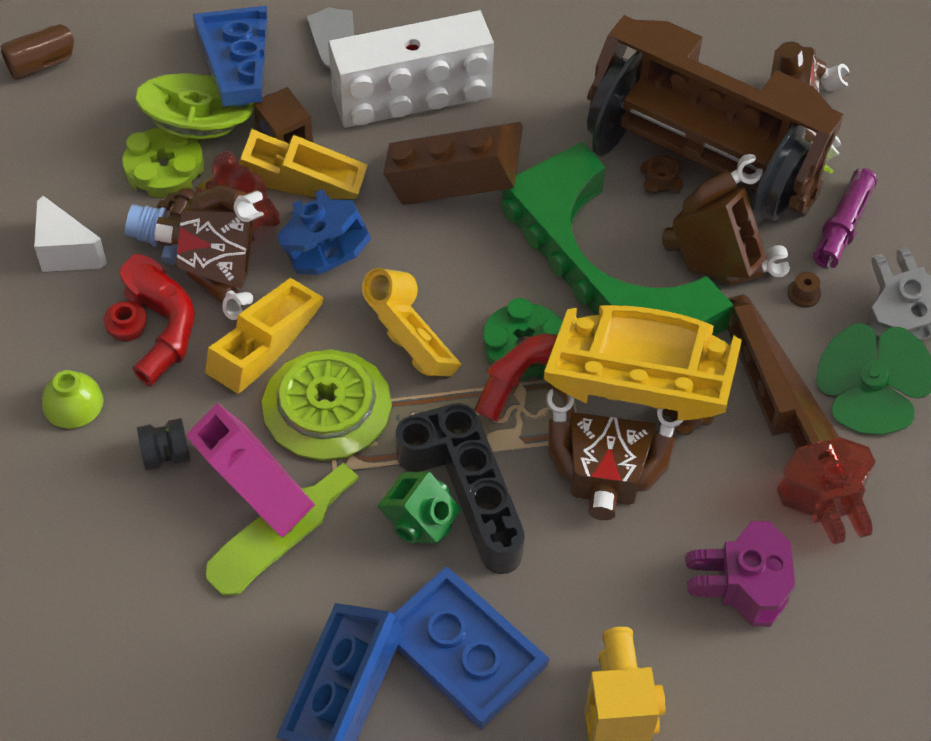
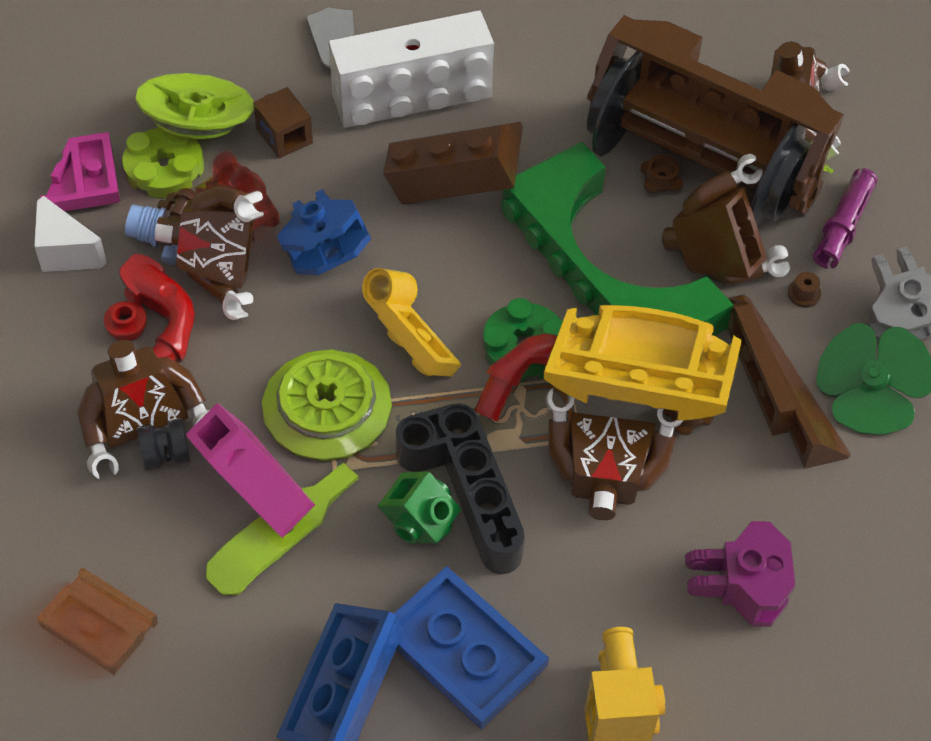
(38, 50): reddish brown arm -> none
(71, 399): lime brick -> none
(85, 174): none -> dark pink wing
(97, 620): none -> clear orange plate
(131, 393): none -> reddish brown torso
(234, 52): blue wing -> none
(261, 335): yellow slope -> none
(302, 167): yellow slope -> none
(830, 485): clear red hinge -> none

